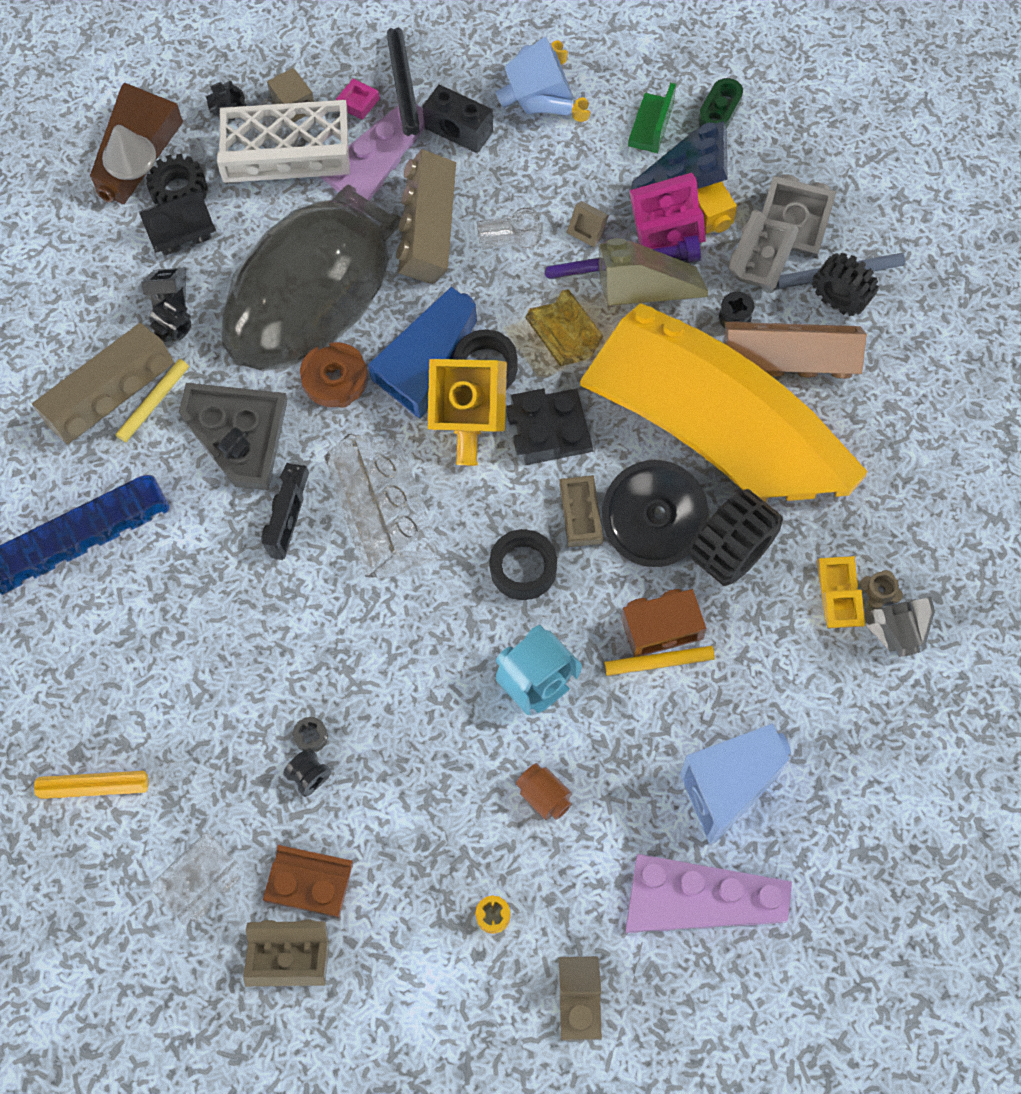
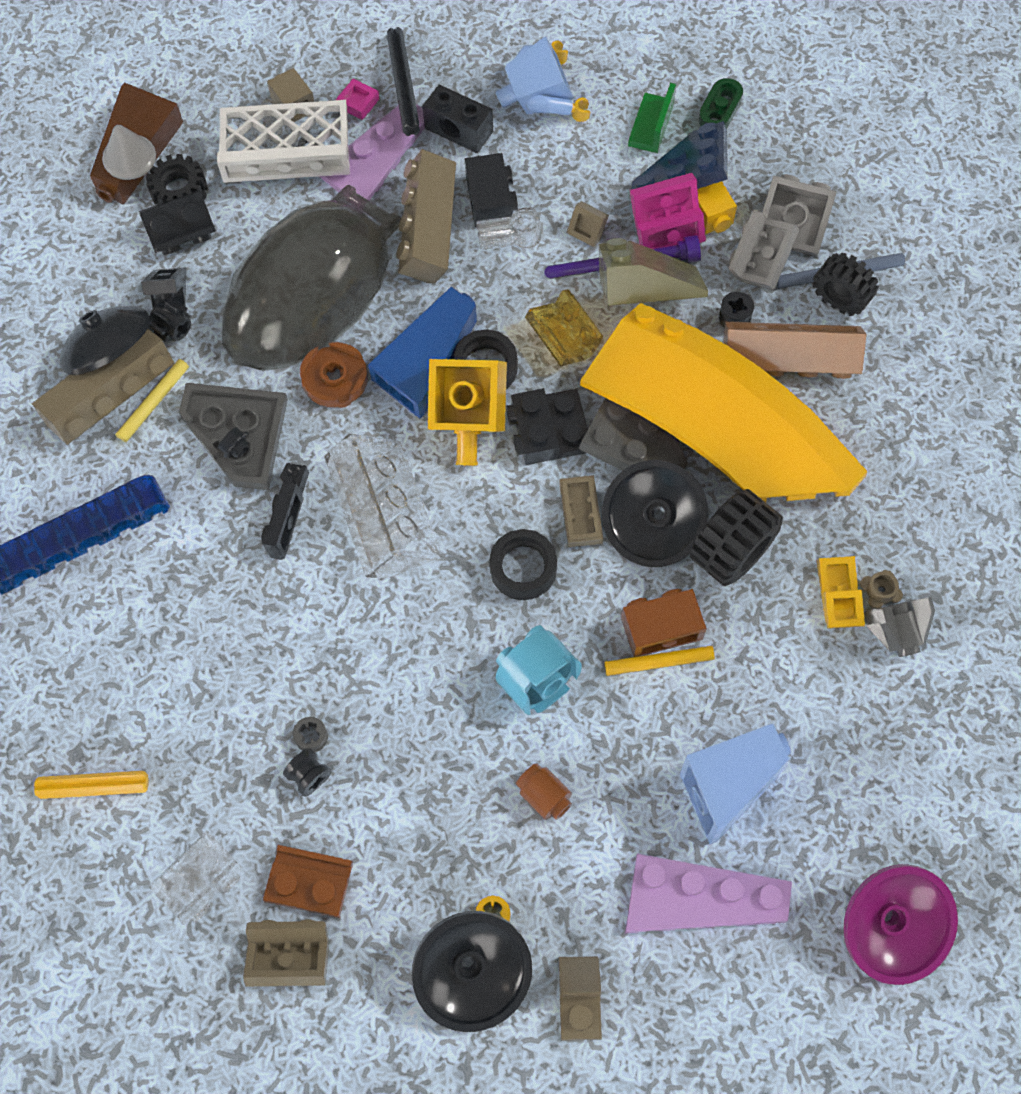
(102, 338): none -> black dish
(224, 96): black gear -> none
(477, 994): none -> black dish
(489, 187): none -> black brick
(627, 438): none -> dark grey plate
(915, 936): none -> magenta dish

